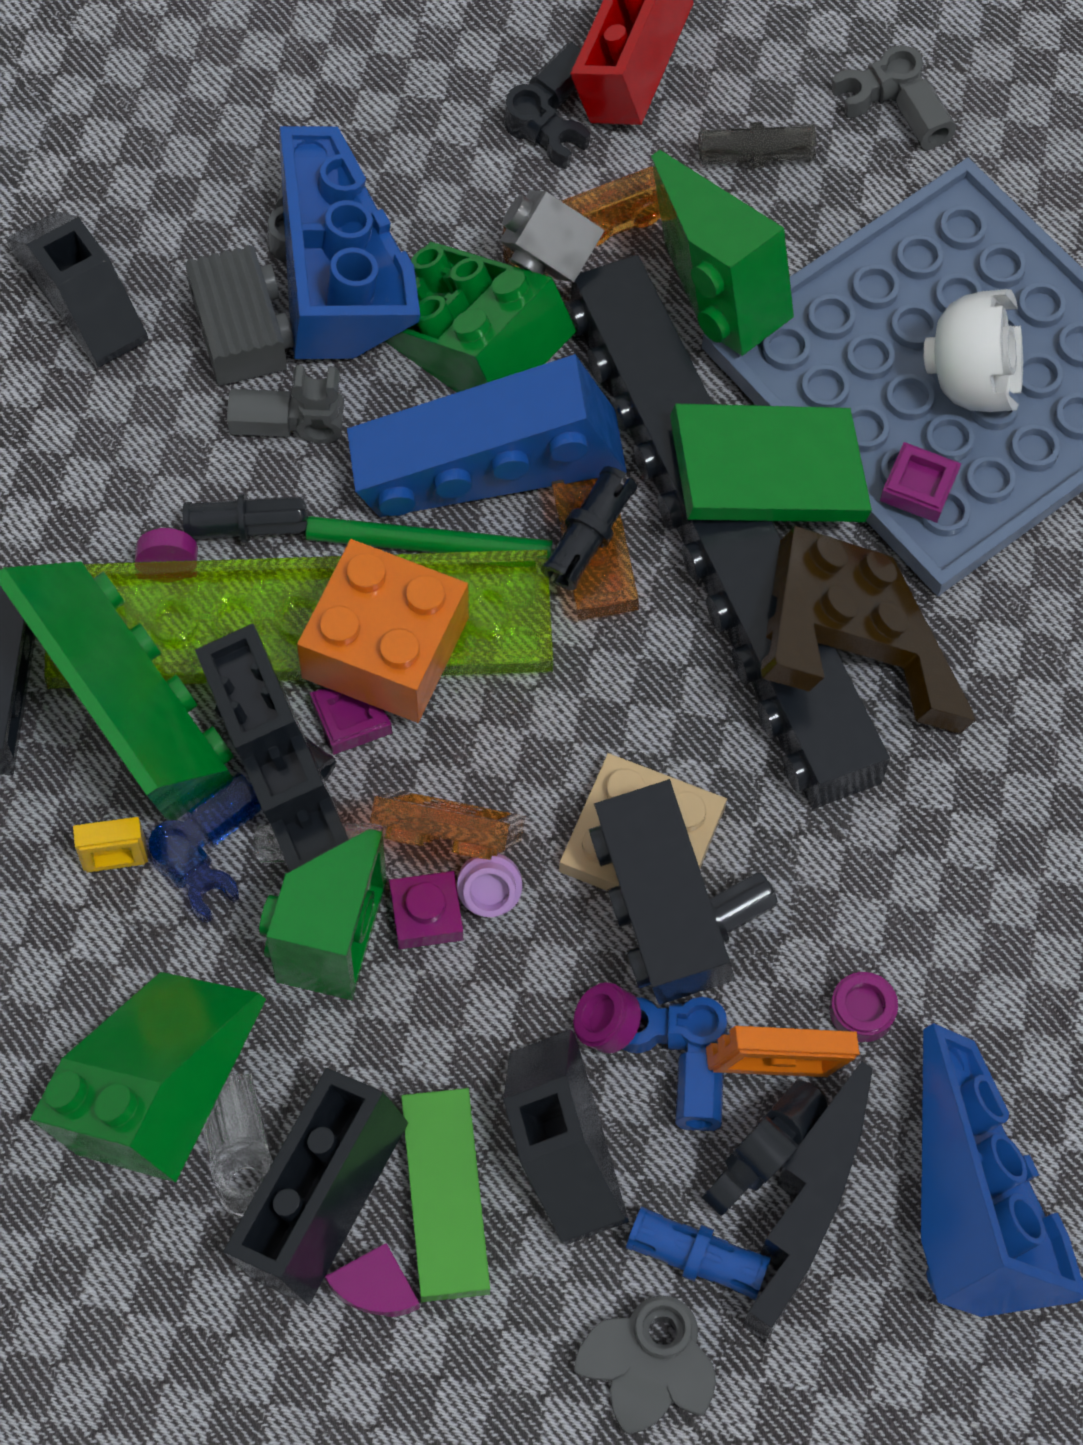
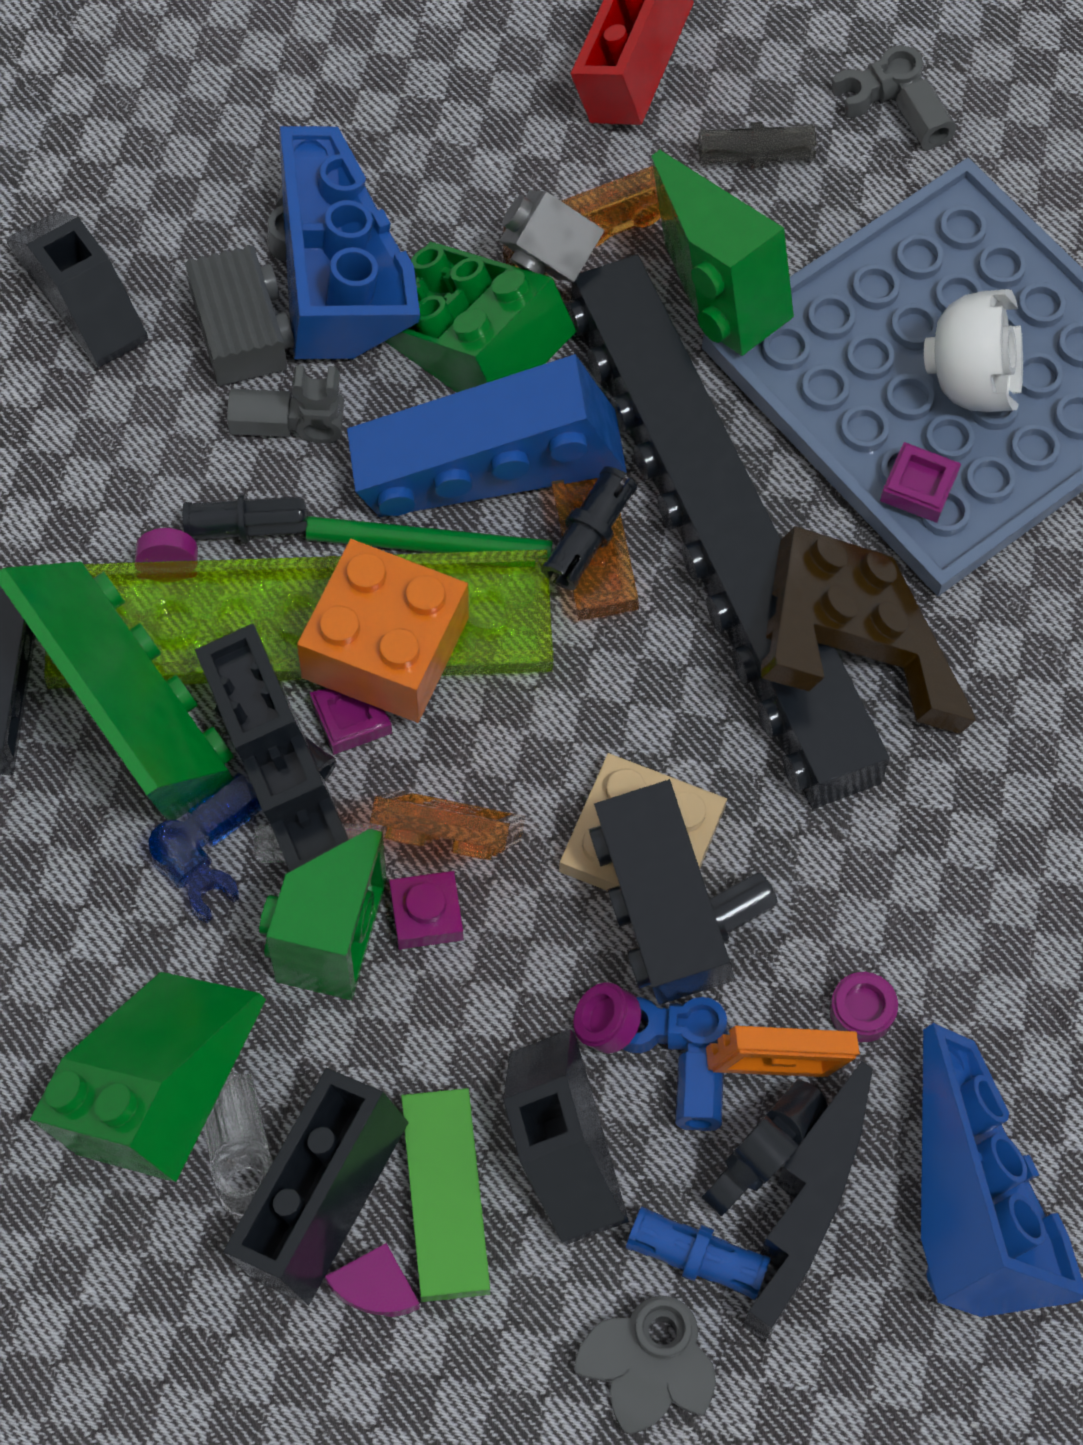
(110, 844): yellow tile -> none
(489, 886): lavender plate -> none
(533, 108): black bar -> none
(769, 463): green tile -> none

